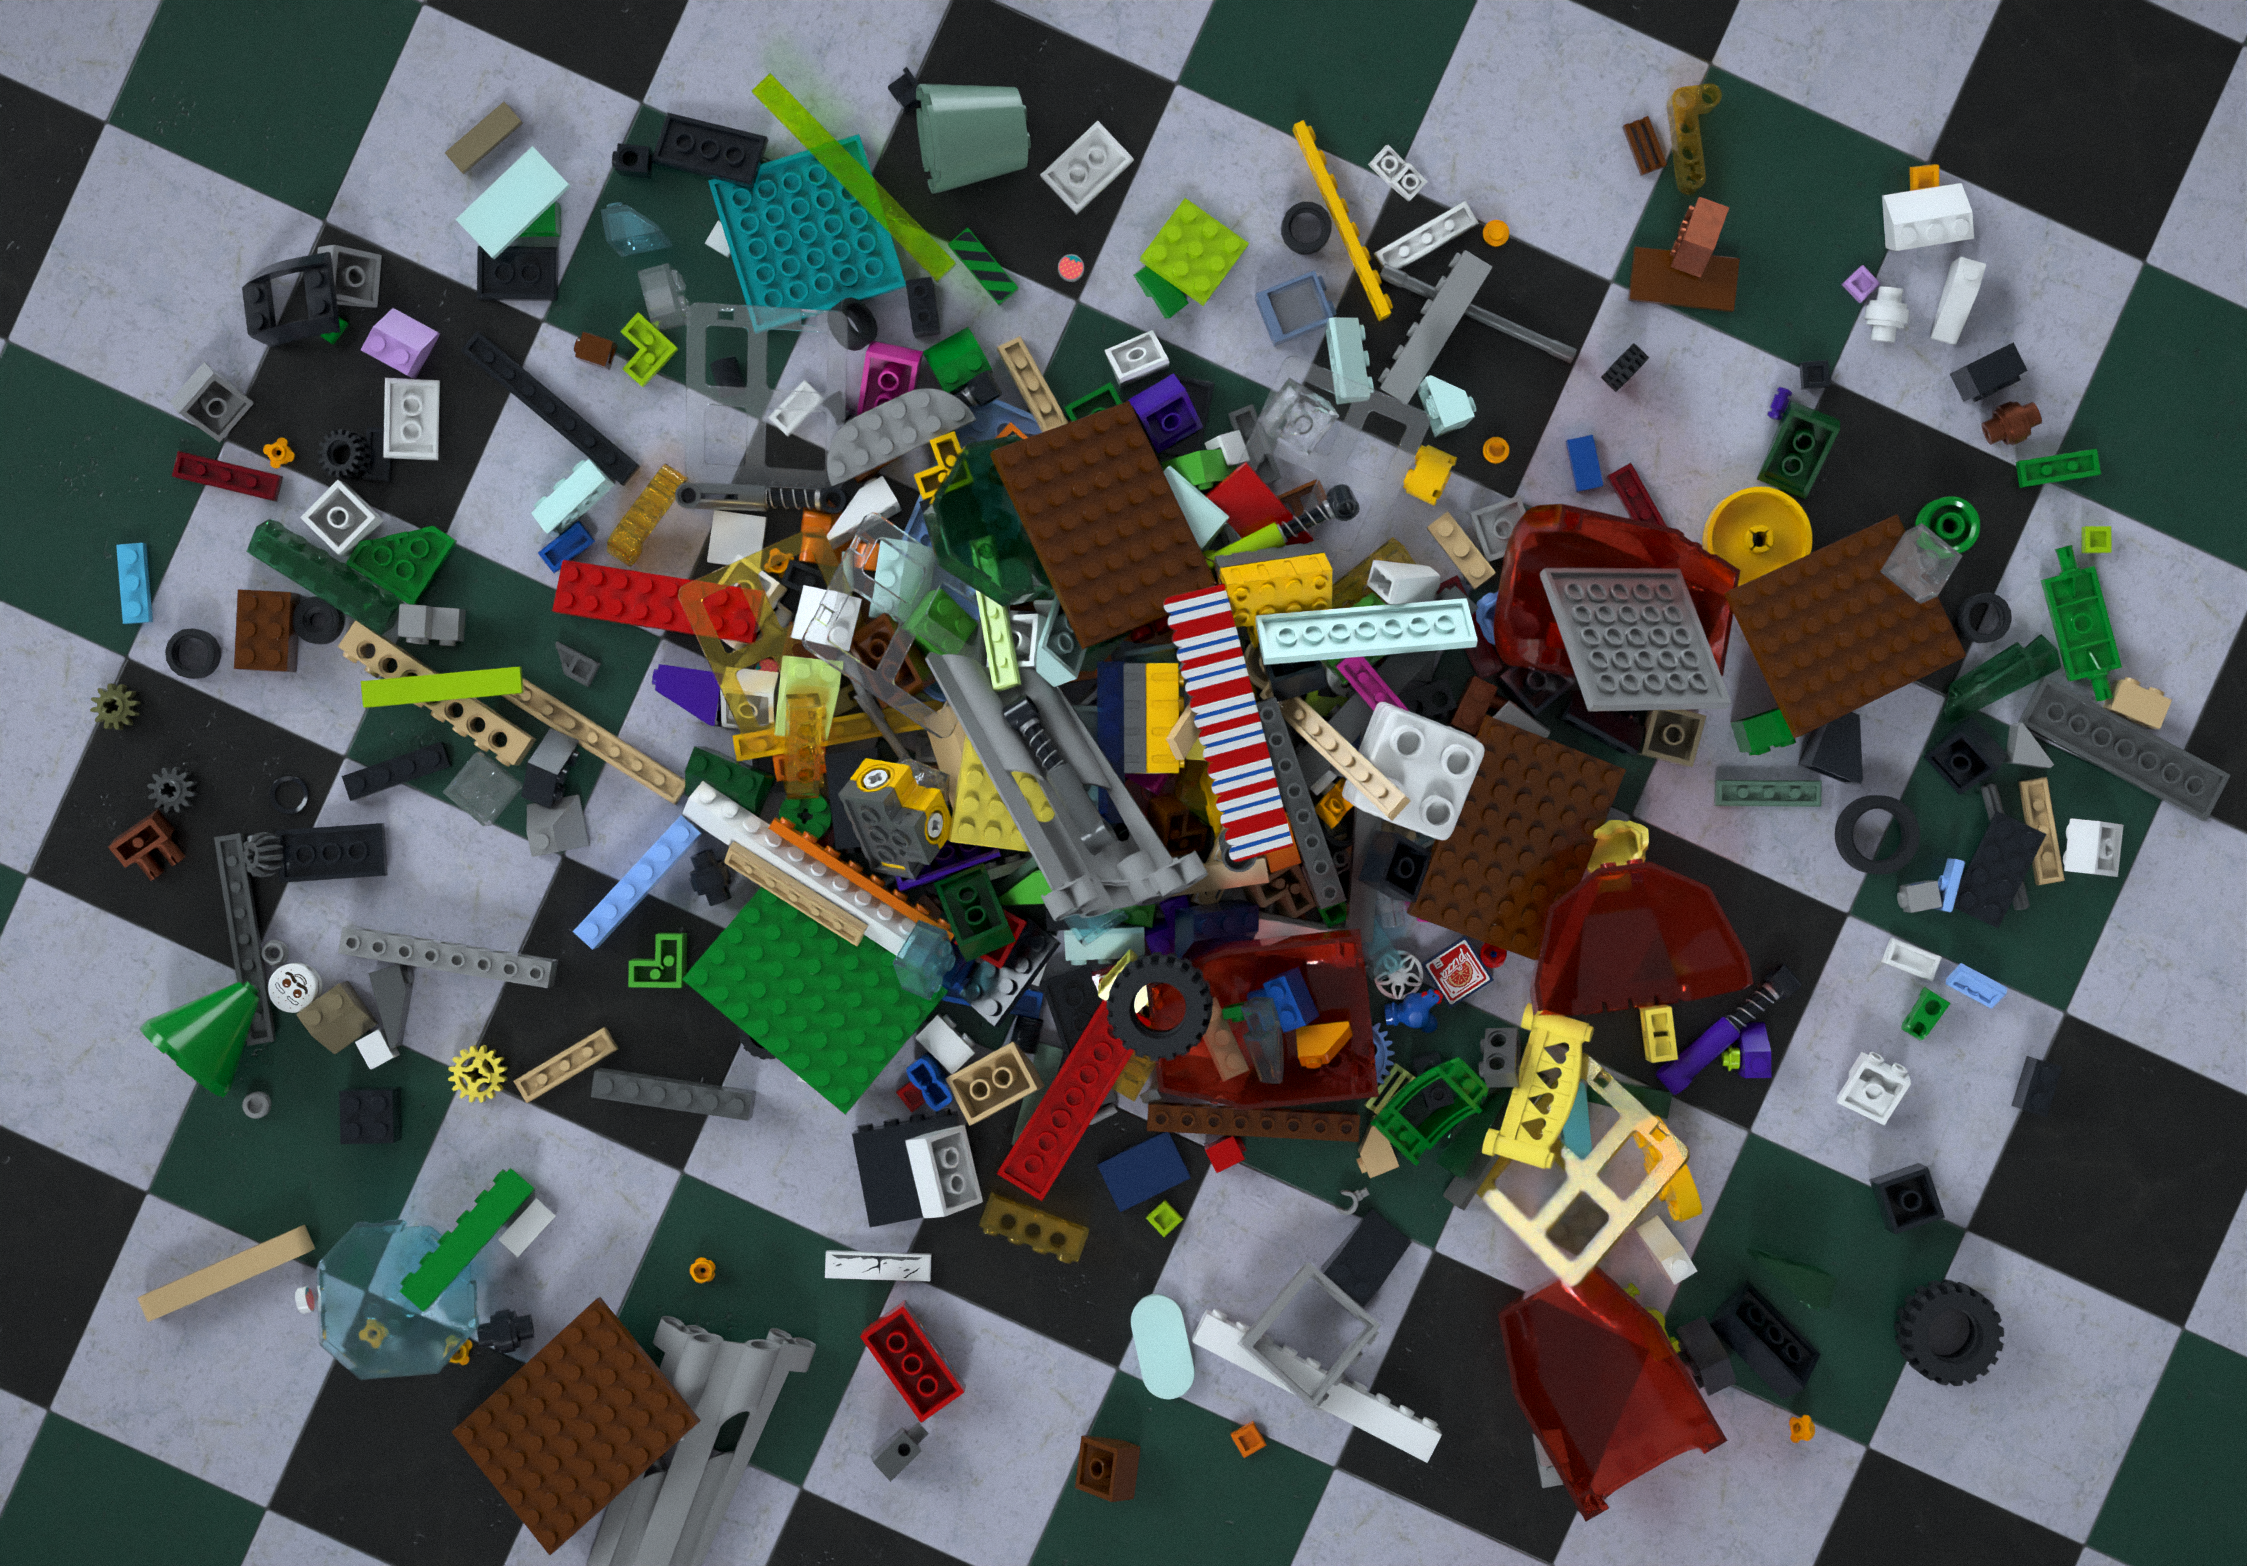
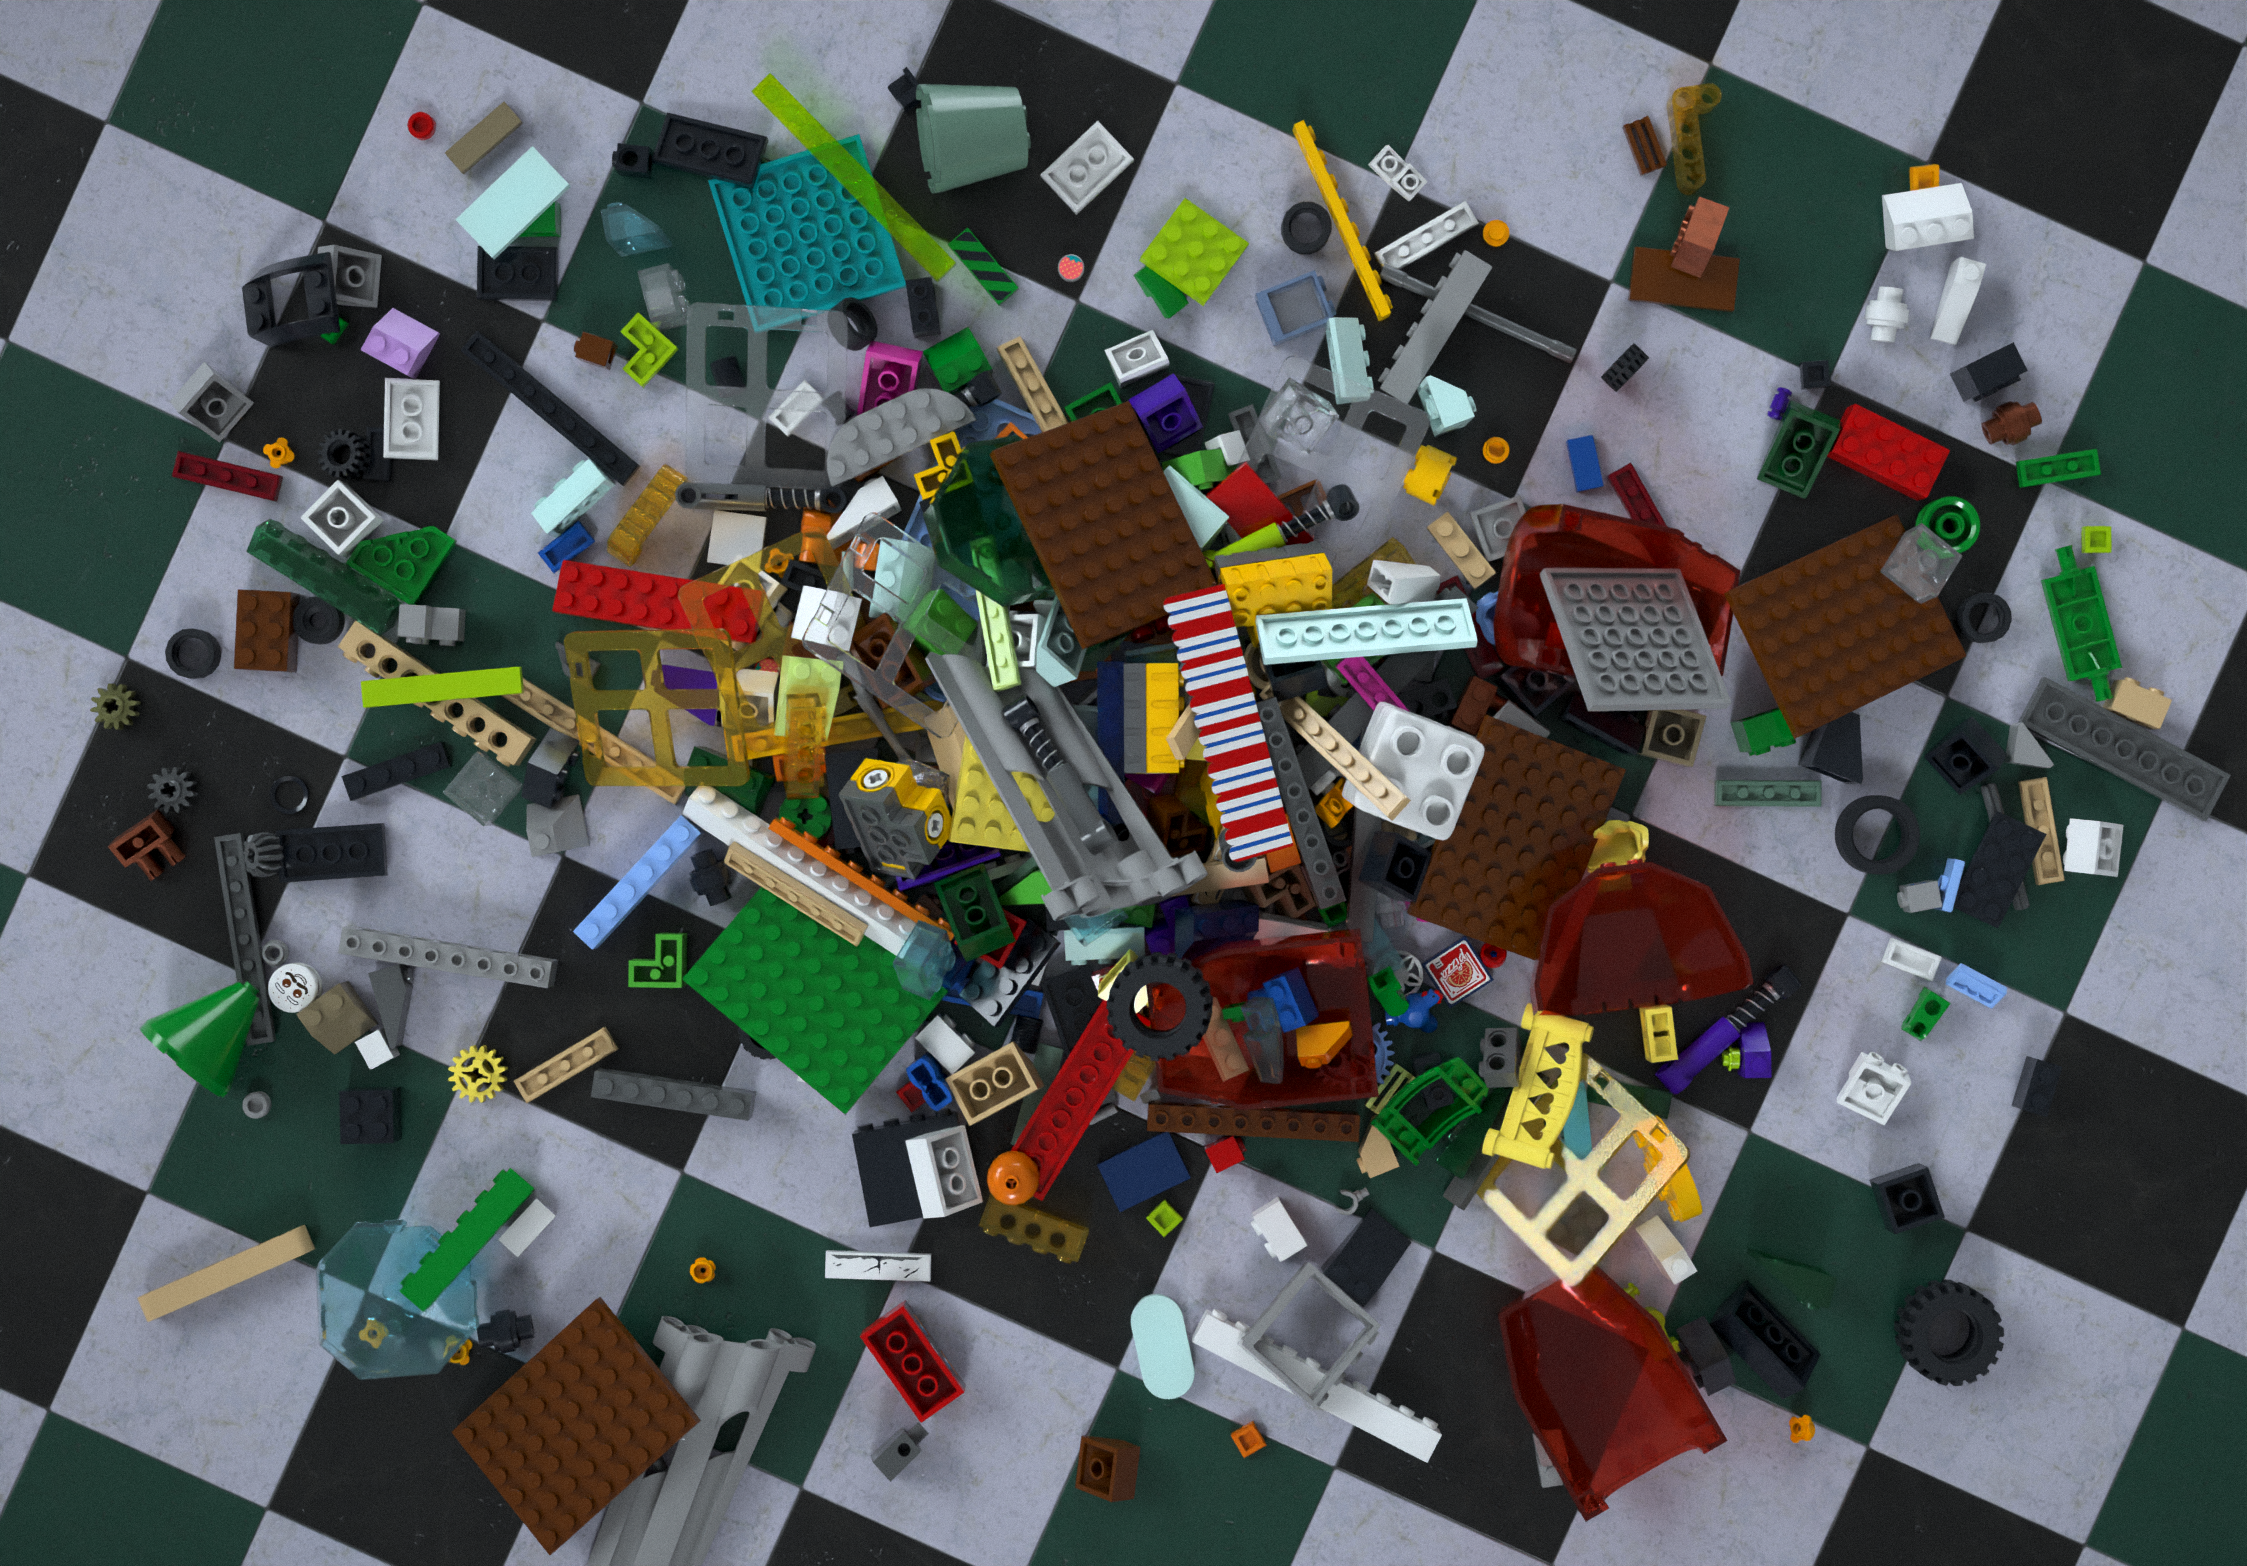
(134, 583): medium azure plate -> none
(305, 1300): white tile -> none
(421, 125): none -> red tile
(657, 701): none -> clear yellow window
(718, 240): white tile -> none
(1013, 1166): none -> orange cylinder
(1279, 1230): none -> white brick
(1389, 992): none -> green leg
(1763, 512): yellow piece -> none
(1861, 284): lavender tile -> none
(1887, 452): none -> red brick
(2001, 676): clear green wedge -> none

